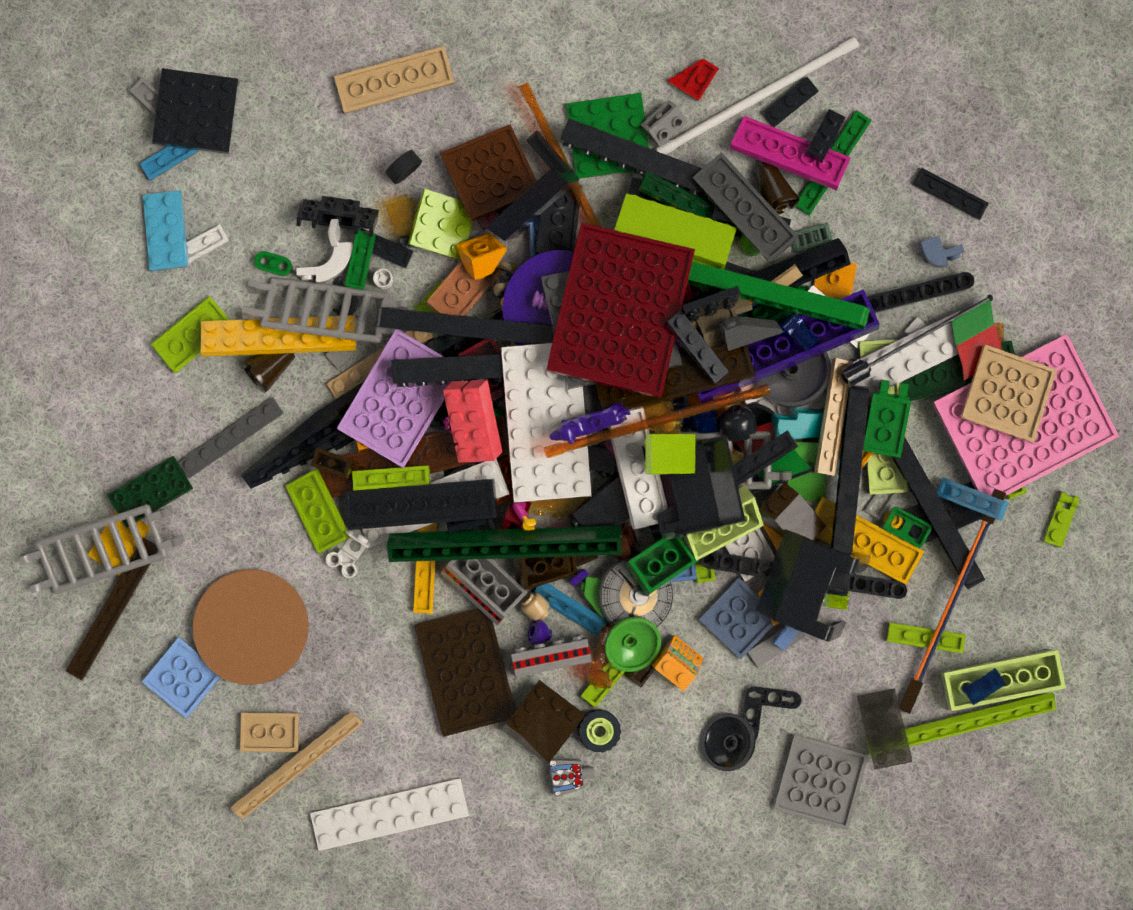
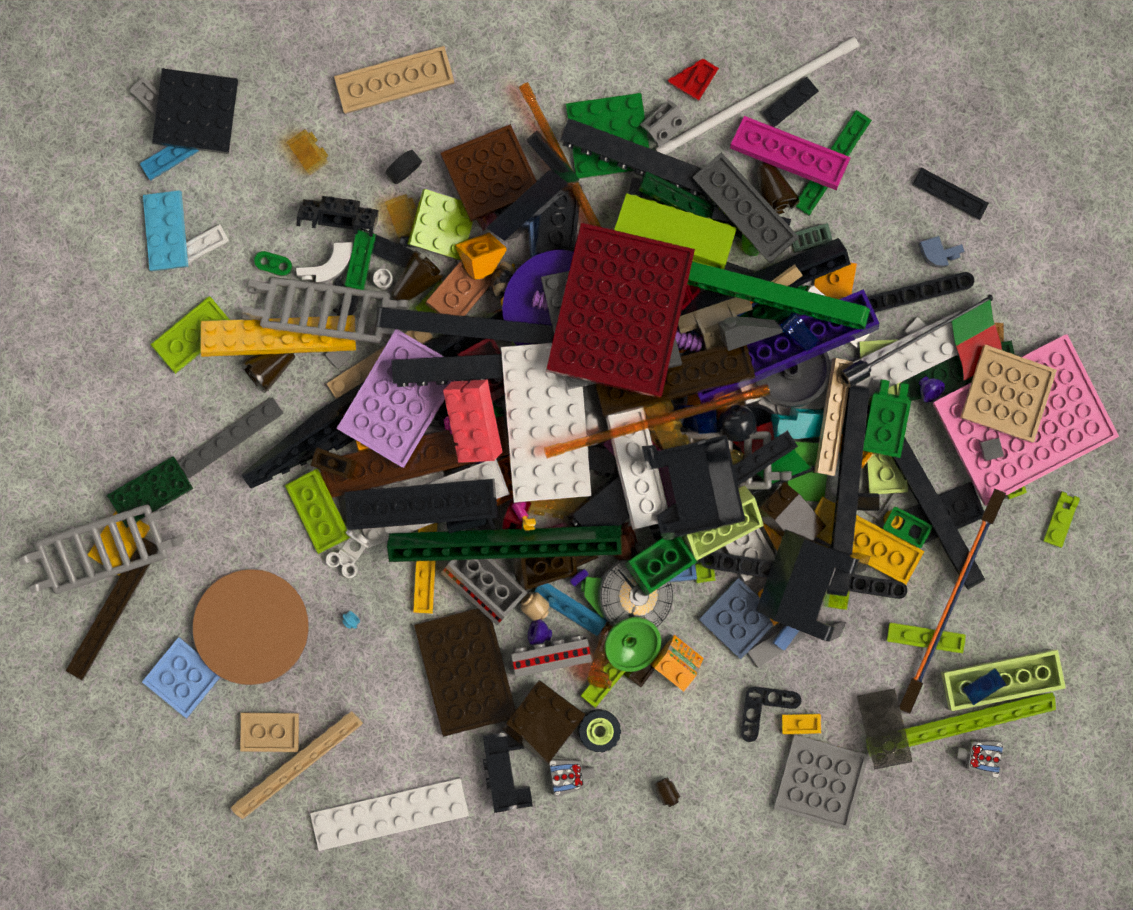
(308, 152): none -> clear yellow brick
(334, 232): white tile -> none
(350, 620): none -> medium azure plate
(390, 477): lime plate -> none
(416, 277): none -> dark brown cone
(500, 780): none -> black bracket
(590, 423): dark purple animal -> none
(667, 792): none -> dark brown brick
(669, 454): lime tile -> none
(696, 347): black plate -> none
(709, 305): black plate -> none
(718, 740): black dish -> none
(801, 723): none -> yellow plate
(825, 135): black plate -> none
(868, 502): none -> black slope
(931, 389): none -> dark purple brick
(972, 499): dark azure plate -> none
(982, 756): none -> torso
(991, 449): none -> dark grey tile

